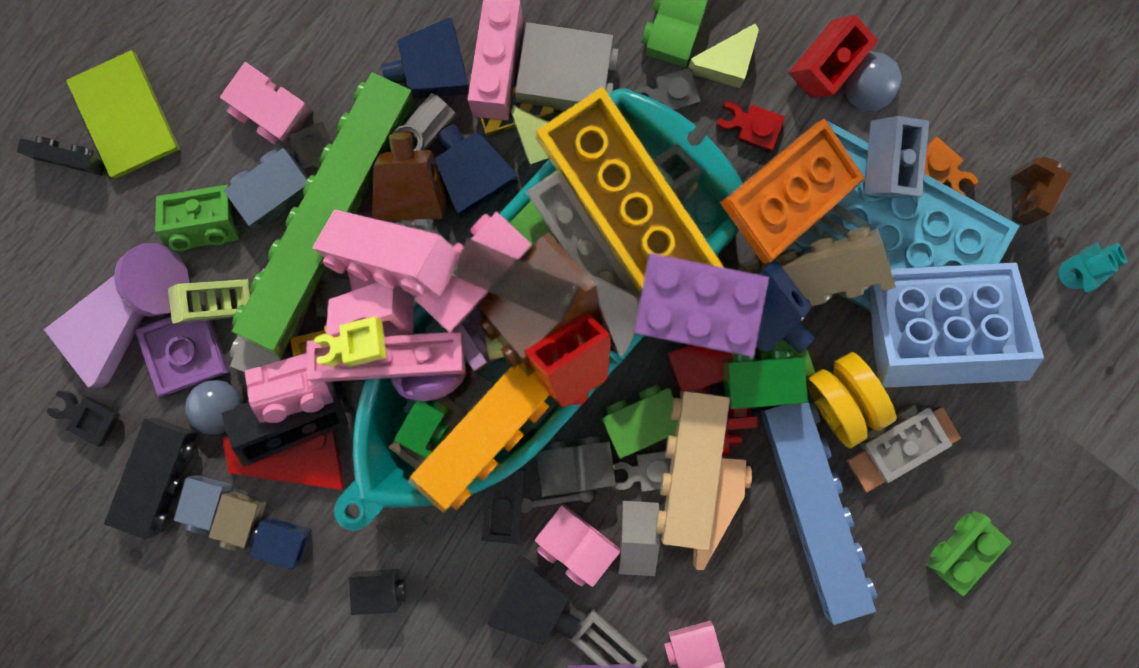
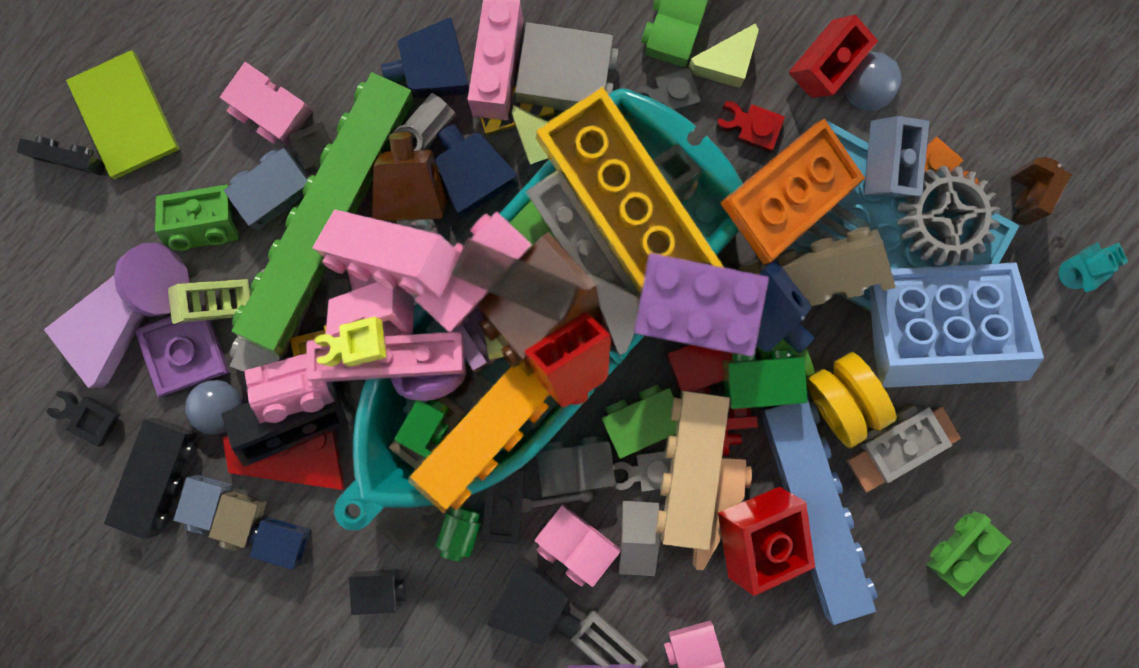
(458, 533): none -> green brick
(766, 540): none -> red brick
(948, 230): none -> light grey gear

